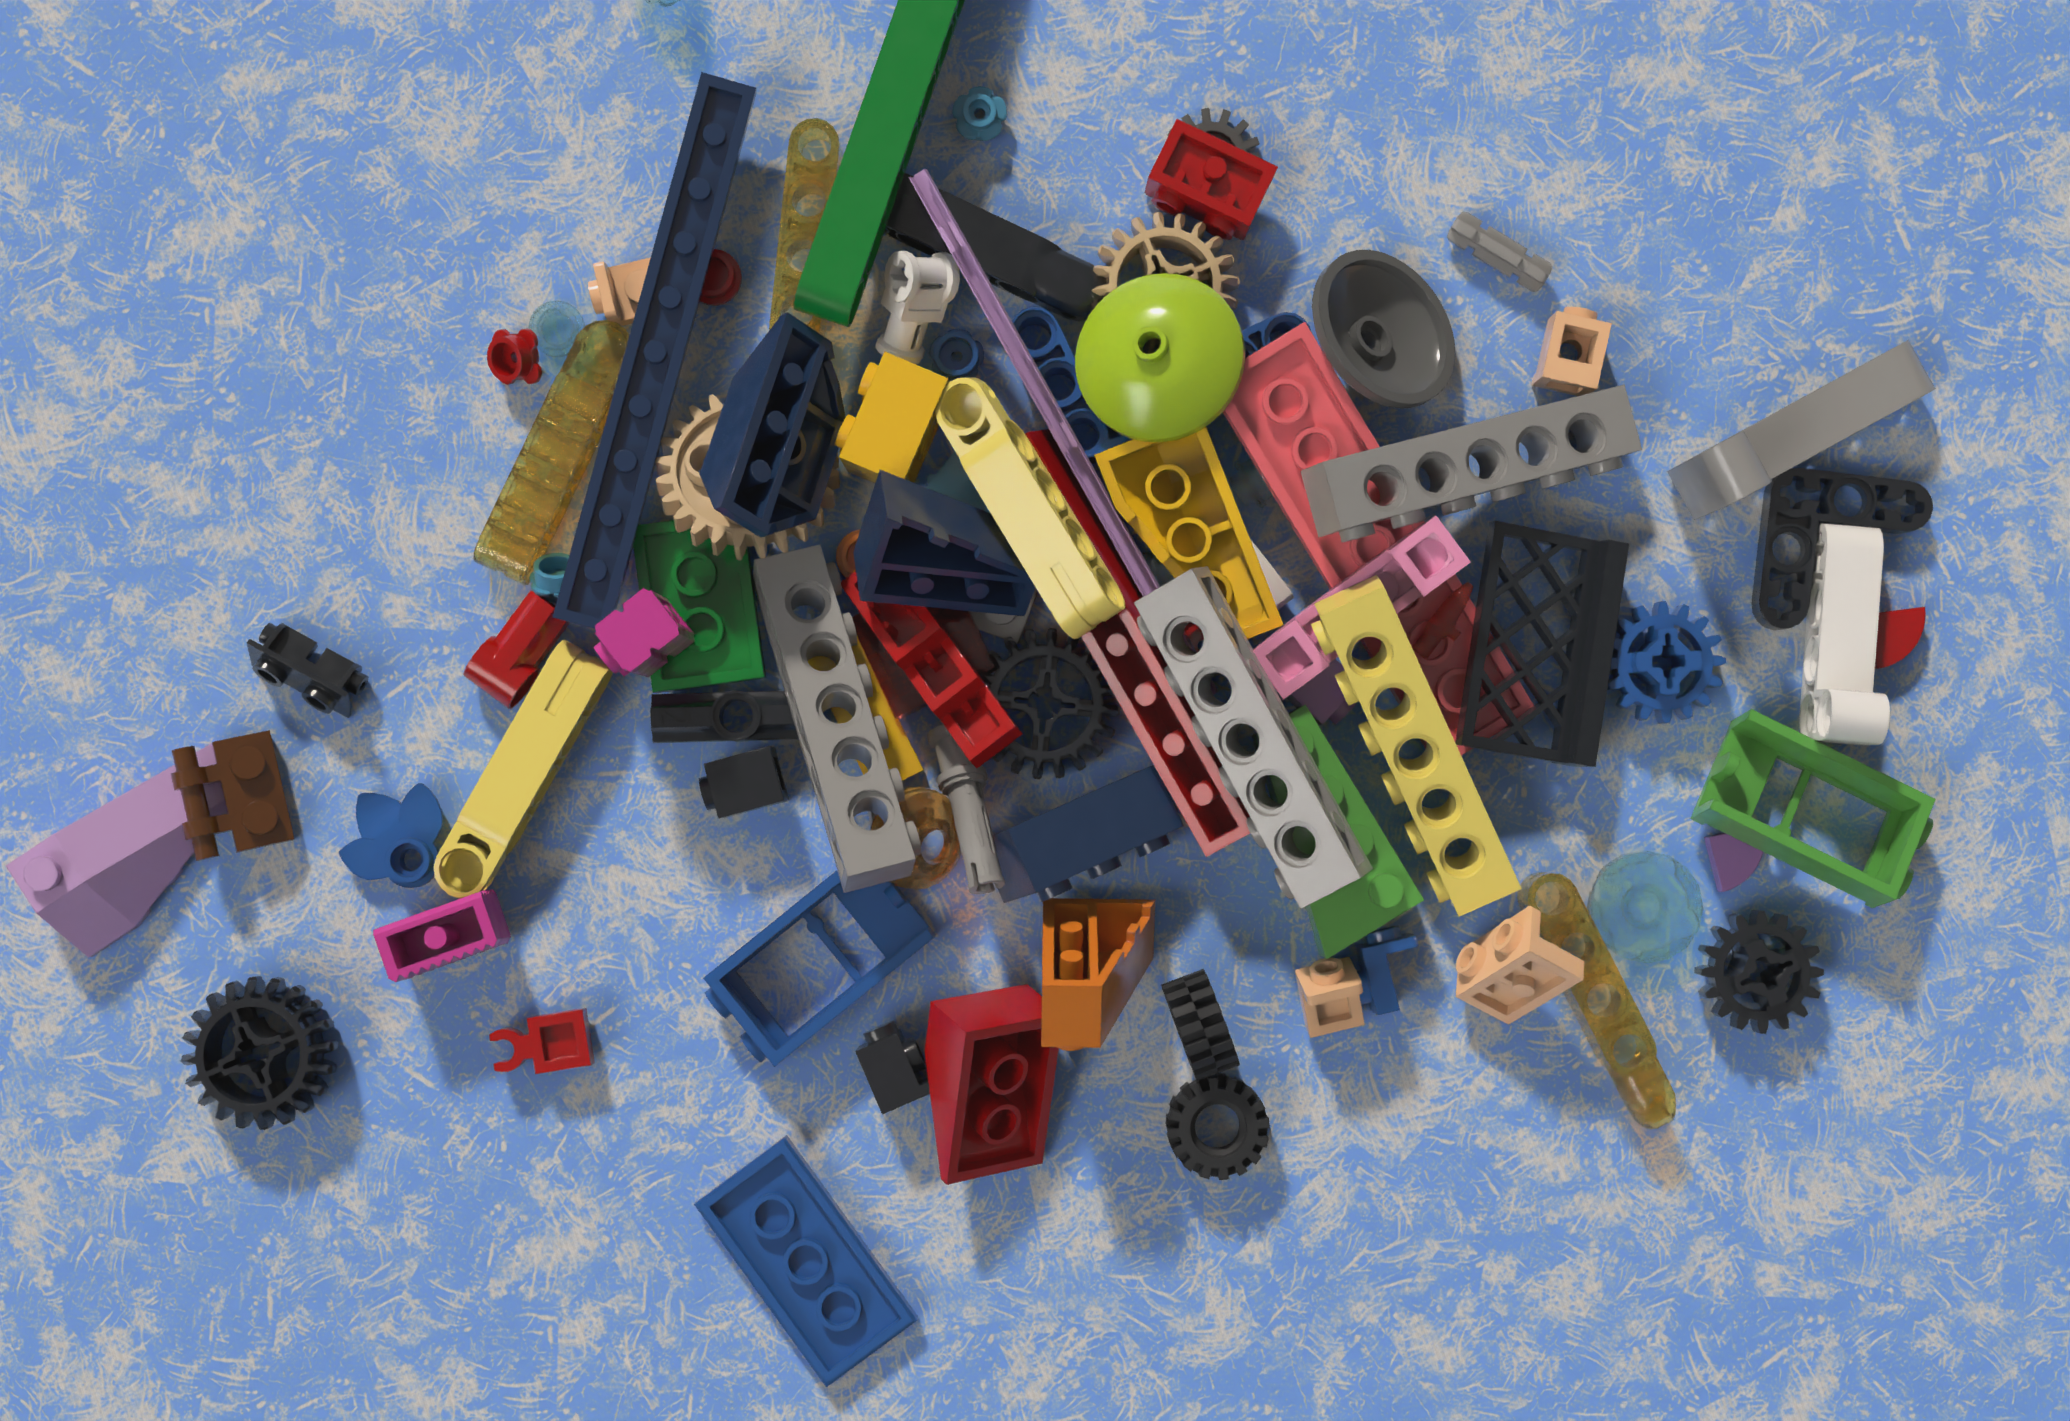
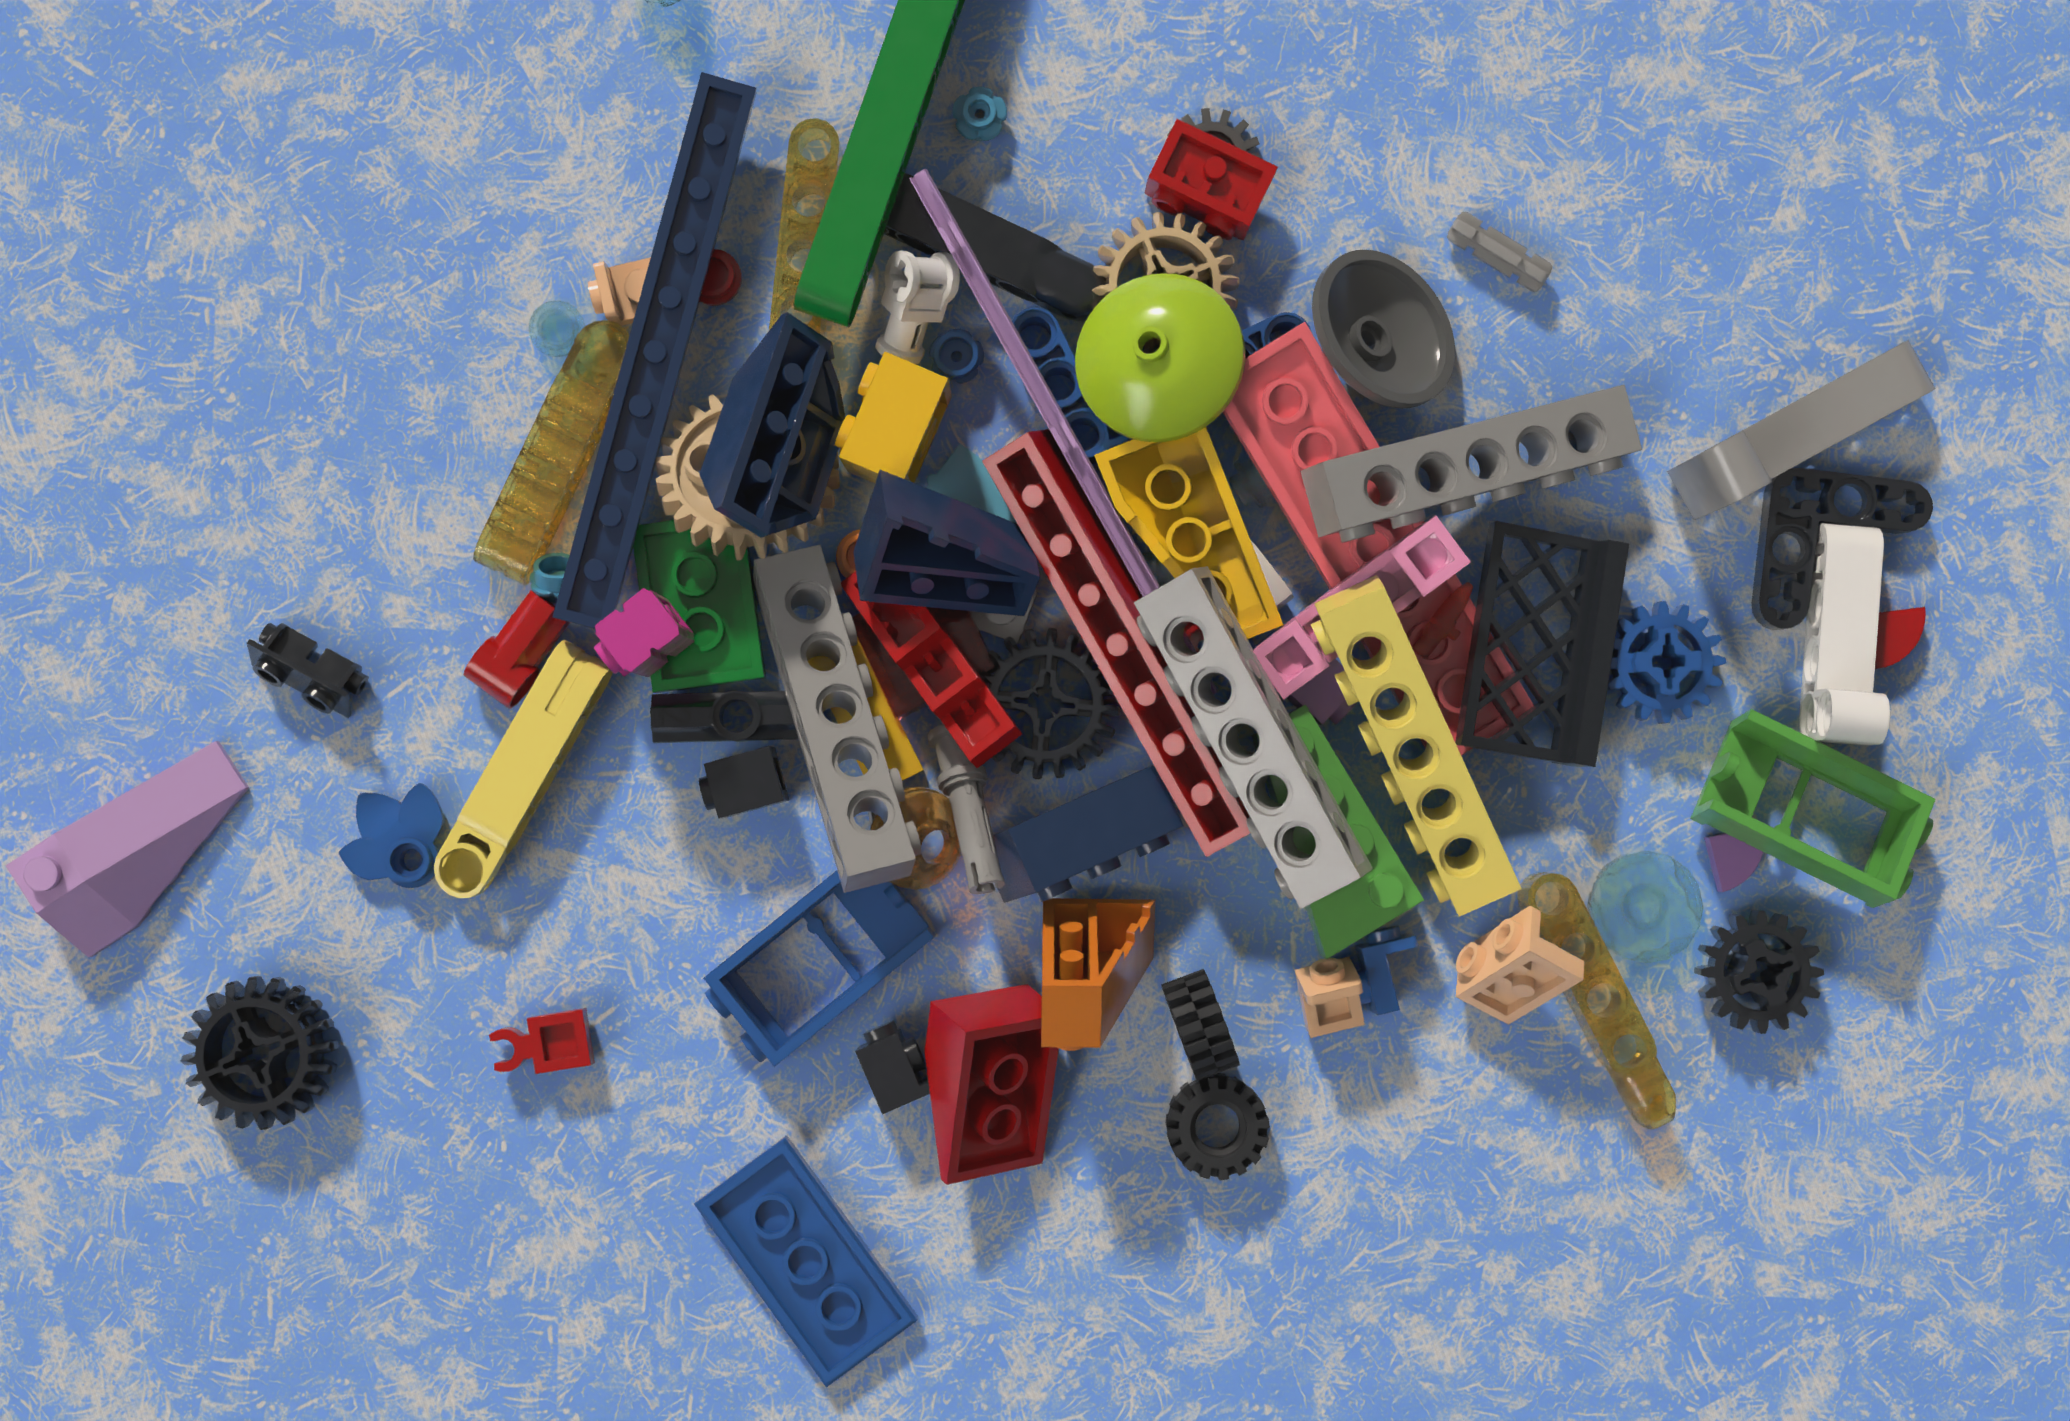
(250, 790): reddish brown plate -> none
(442, 935): dark pink brick -> none
(514, 356): red plate -> none
(1028, 507): light yellow piece -> none
(1588, 336): light nougat brick -> none

